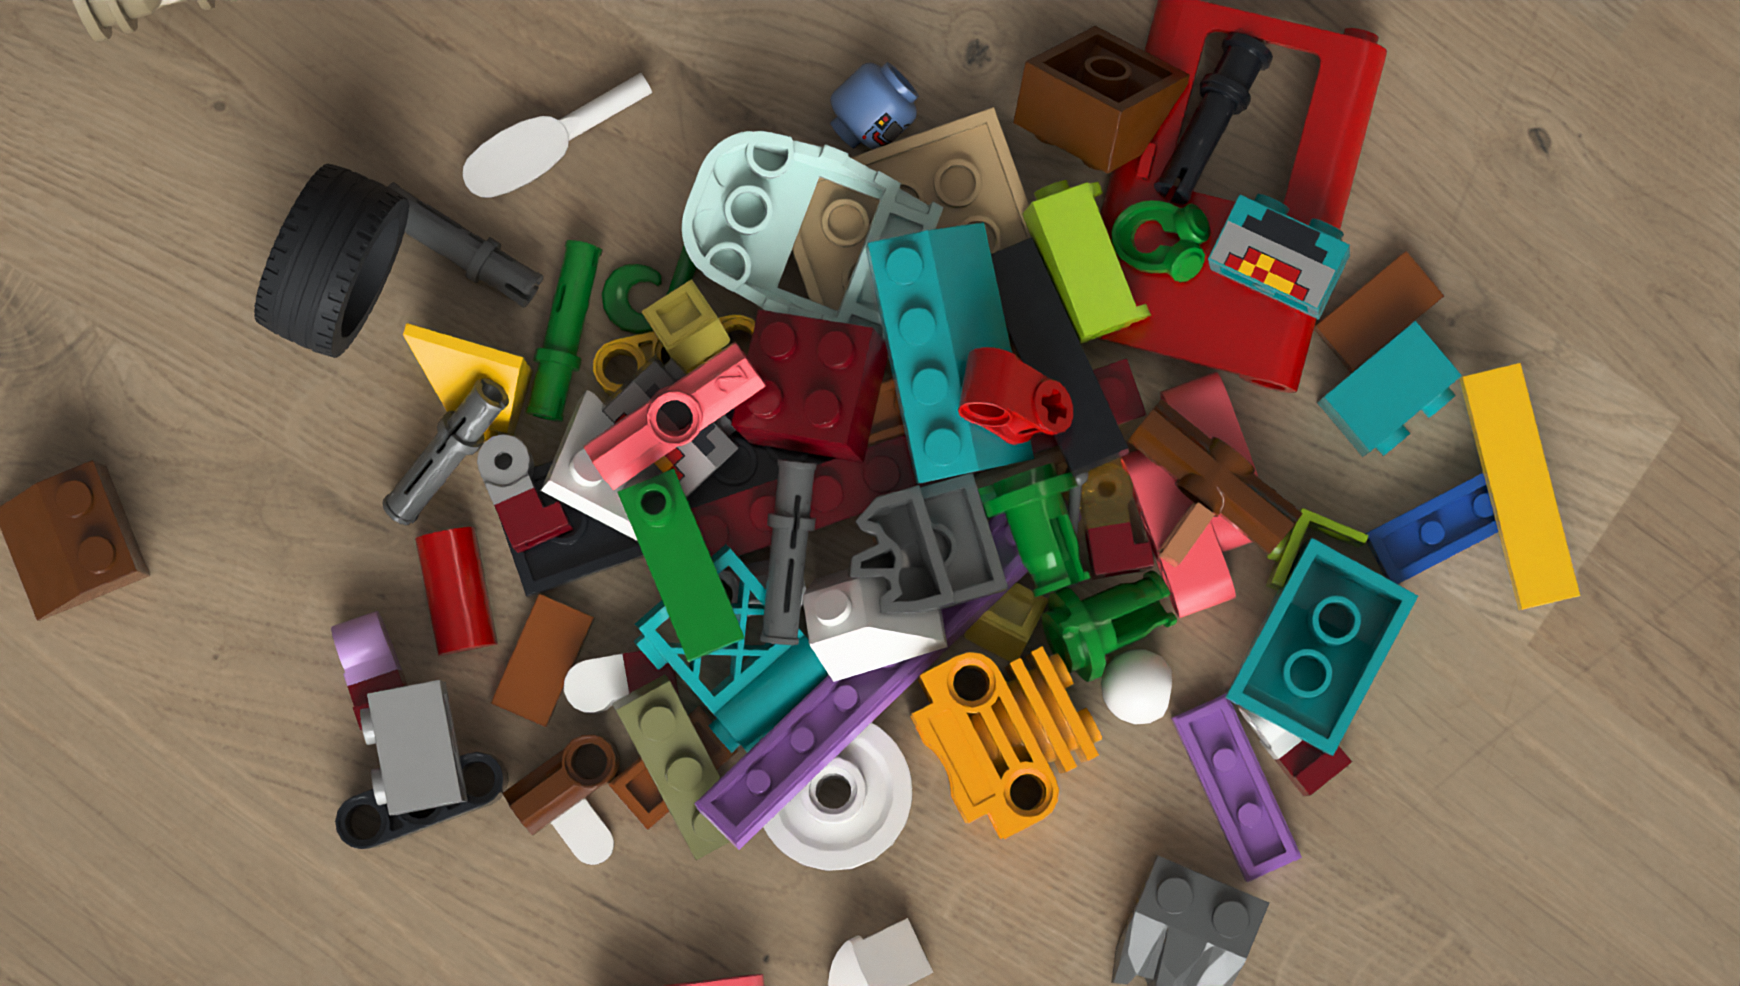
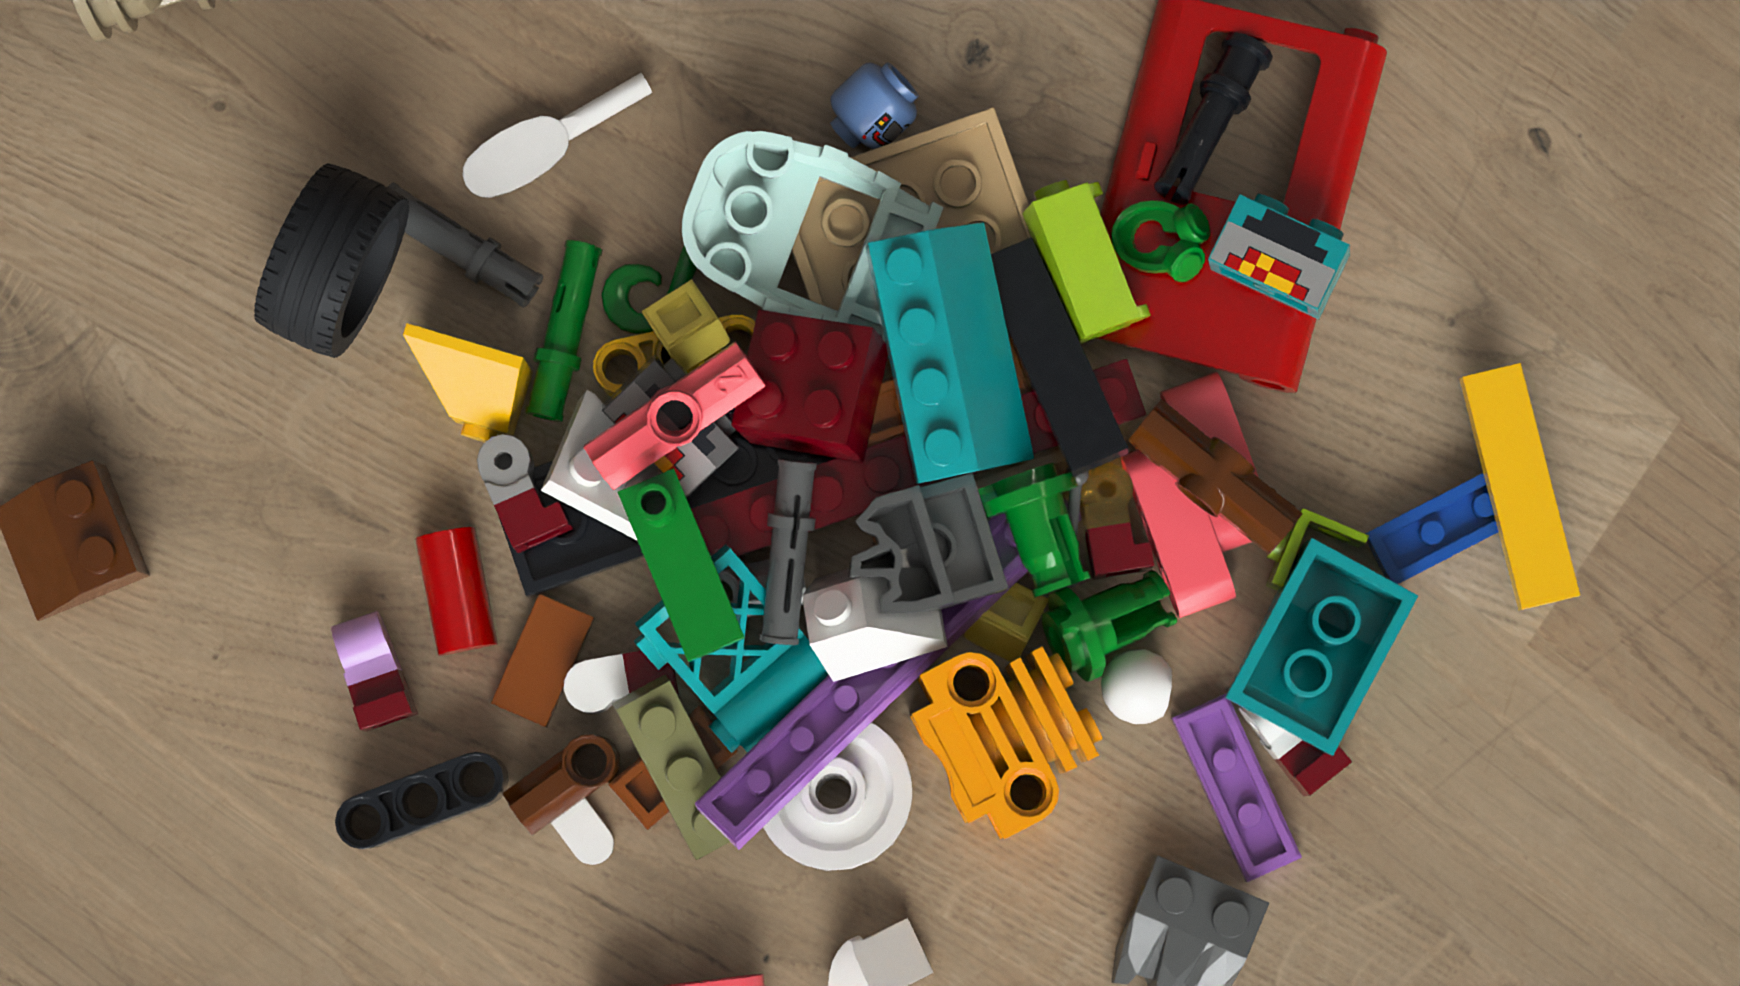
(414, 748): light grey brick -> none
(458, 435): dark grey pin -> none
(1012, 397): red piece -> none
(1097, 98): reddish brown slope -> none
(1185, 534): nougat tile -> none
(1378, 312): dark orange tile -> none
(1390, 390): teal brick -> none

